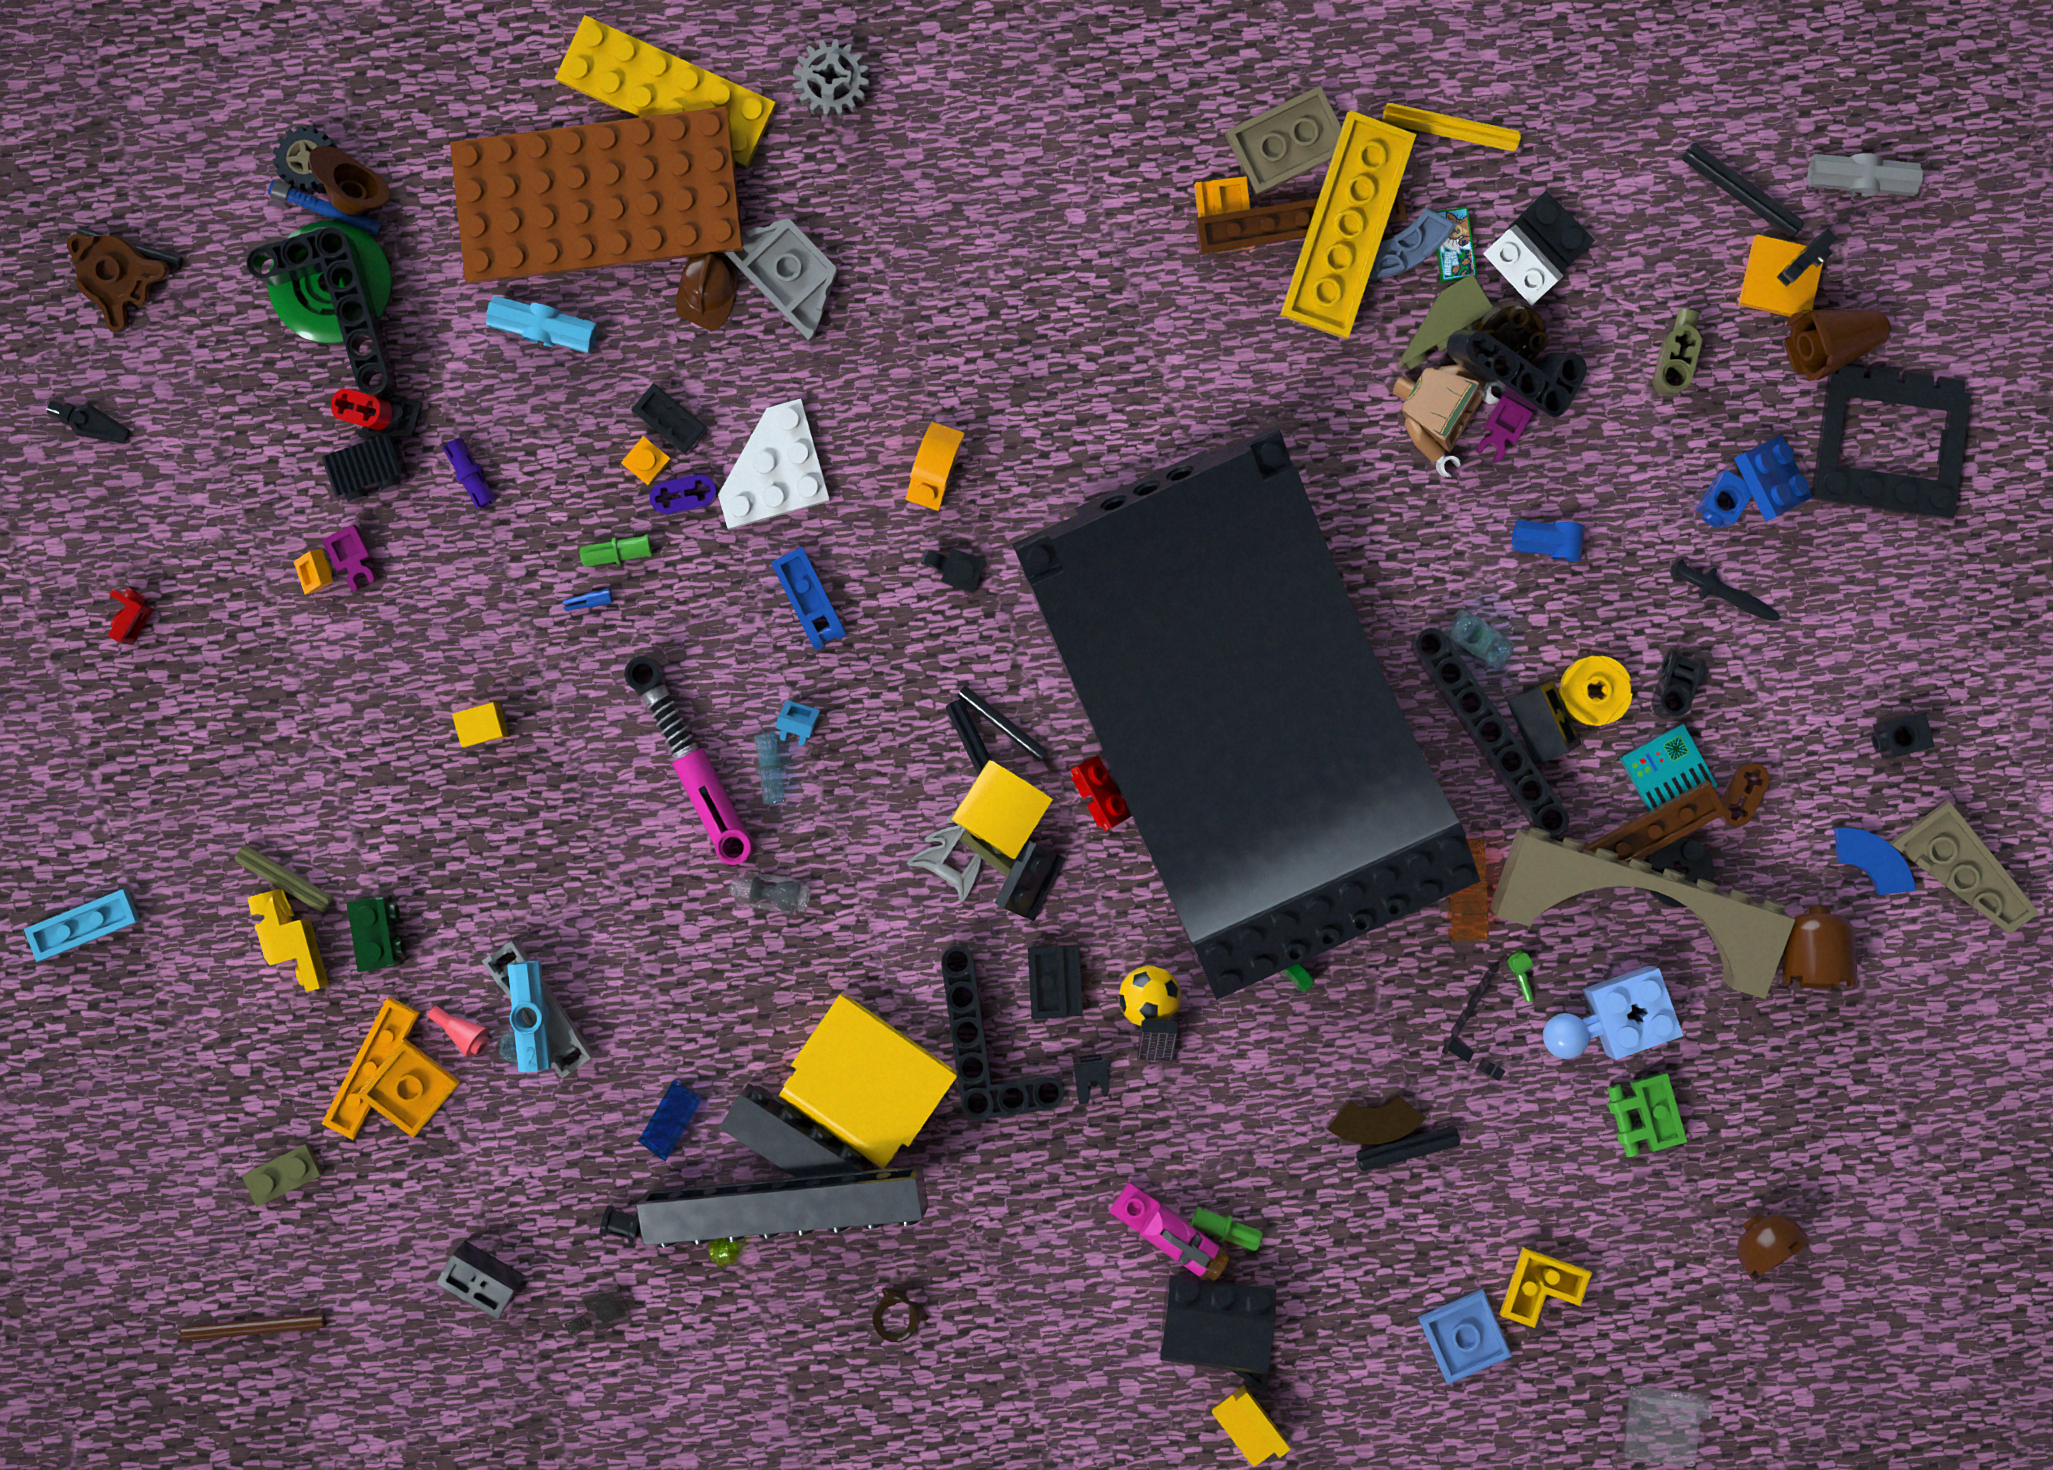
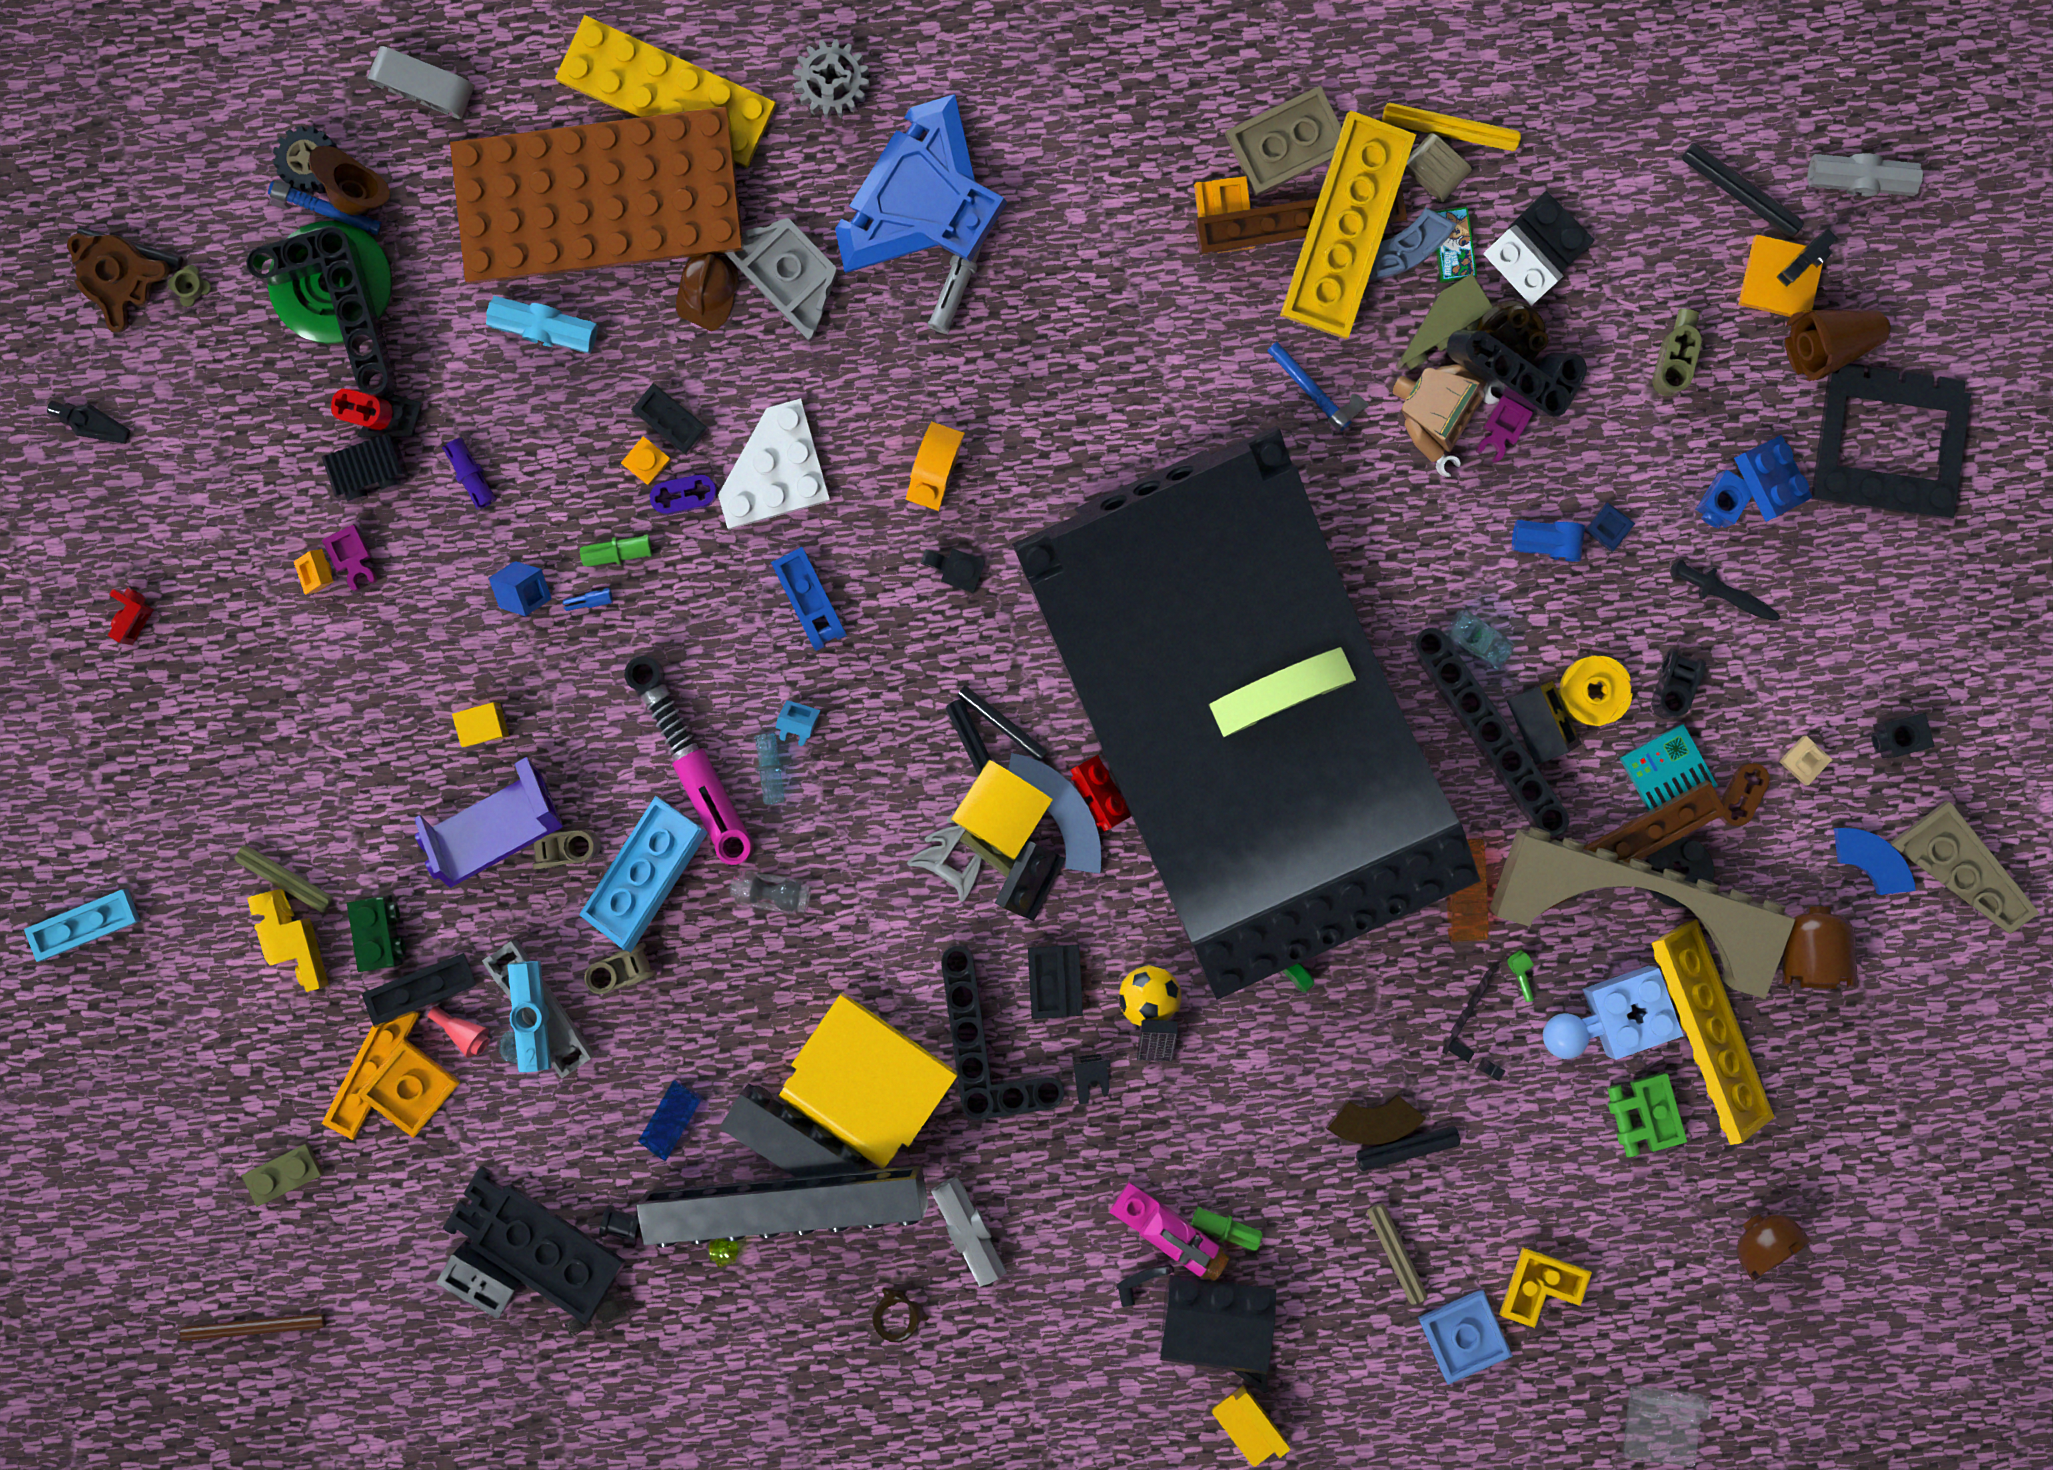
(179, 282): none -> olive plate
(419, 990): none -> black plate
(420, 81): none -> light grey beam
(489, 828): none -> panel
(520, 588): none -> blue panel
(536, 1246): none -> black hinge
(560, 849): none -> dark tan piece
(622, 970): none -> dark tan piece
(643, 874): none -> dark azure tile
(920, 194): none -> plate
(952, 292): none -> light grey pin
(968, 1231): none -> light grey piece
(1067, 809): none -> sand blue tile
(1125, 1286): none -> black piece
(1281, 691): none -> yellowish green slope
(1338, 417): none -> blue piece
(1397, 1254): none -> dark tan axle
(1437, 167): none -> dark tan piece
(1609, 527): none -> dark blue tile
(1713, 1031): none -> yellow plate
(1805, 760): none -> tan tile

